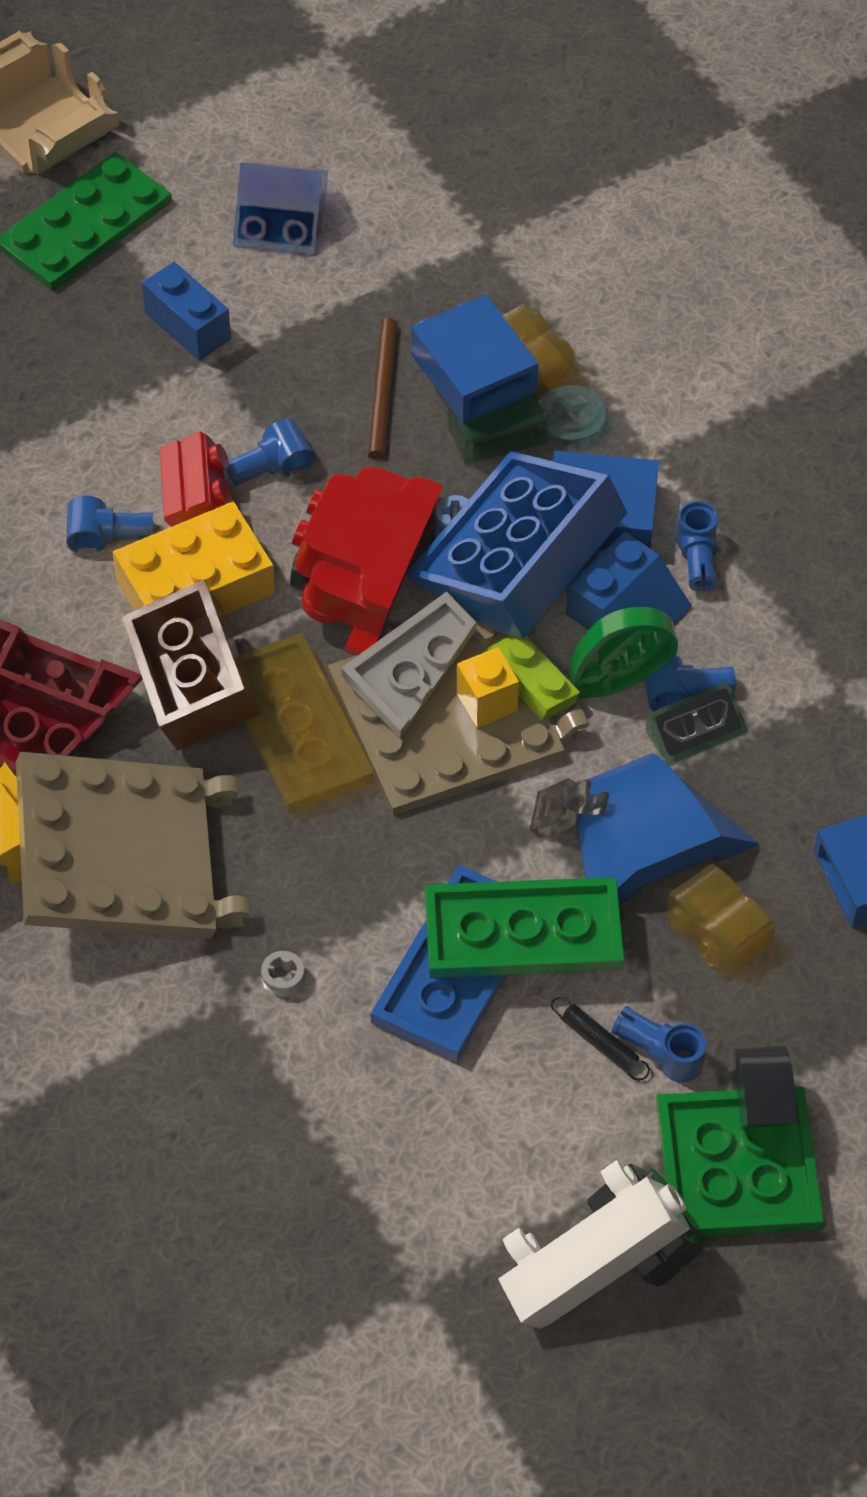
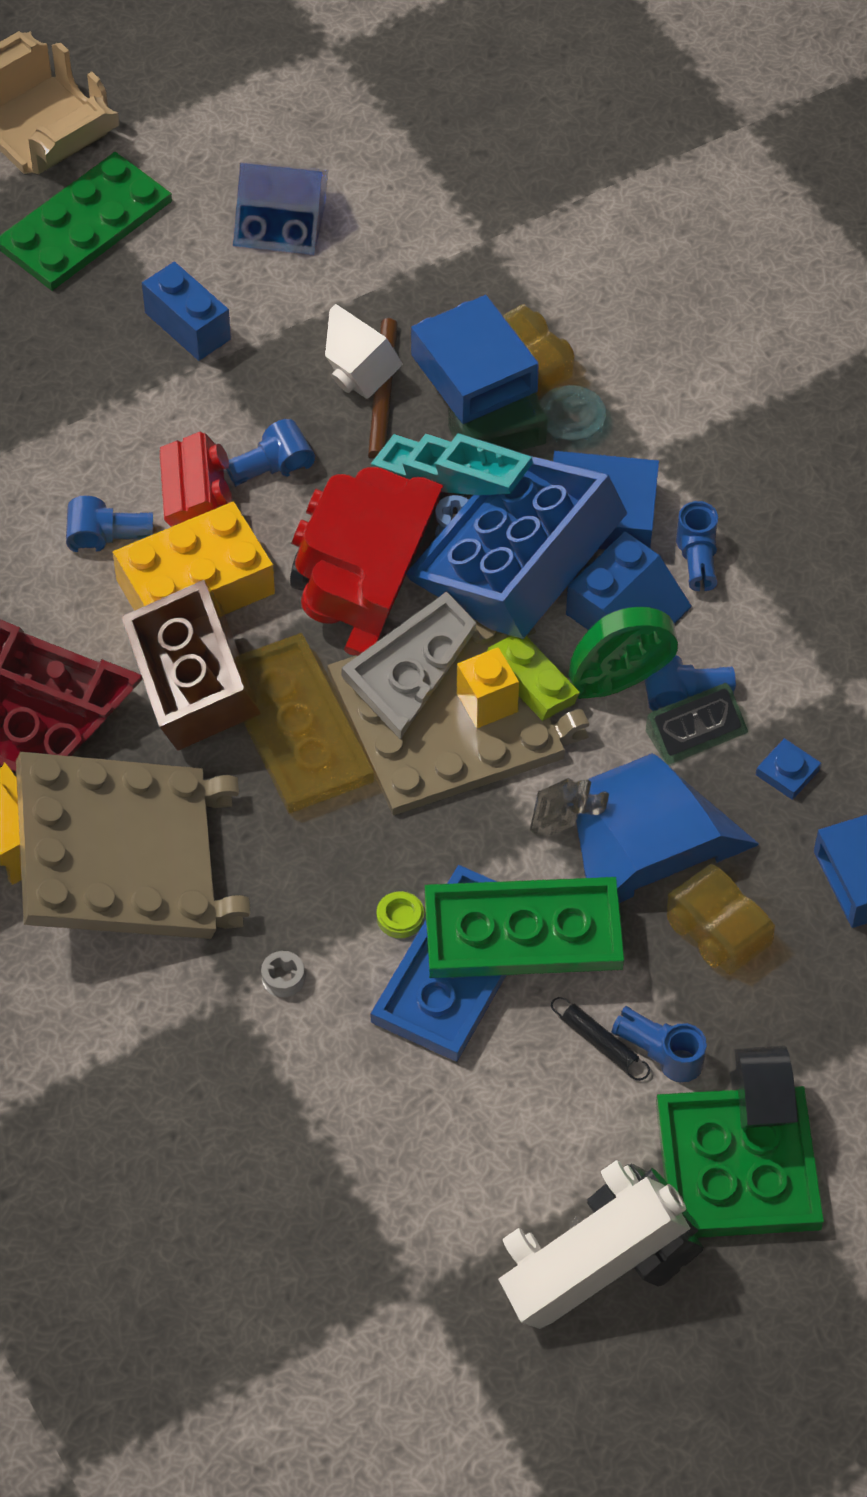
(358, 354): none -> white slope
(400, 914): none -> lime tile
(458, 465): none -> teal slope
(788, 769): none -> blue plate

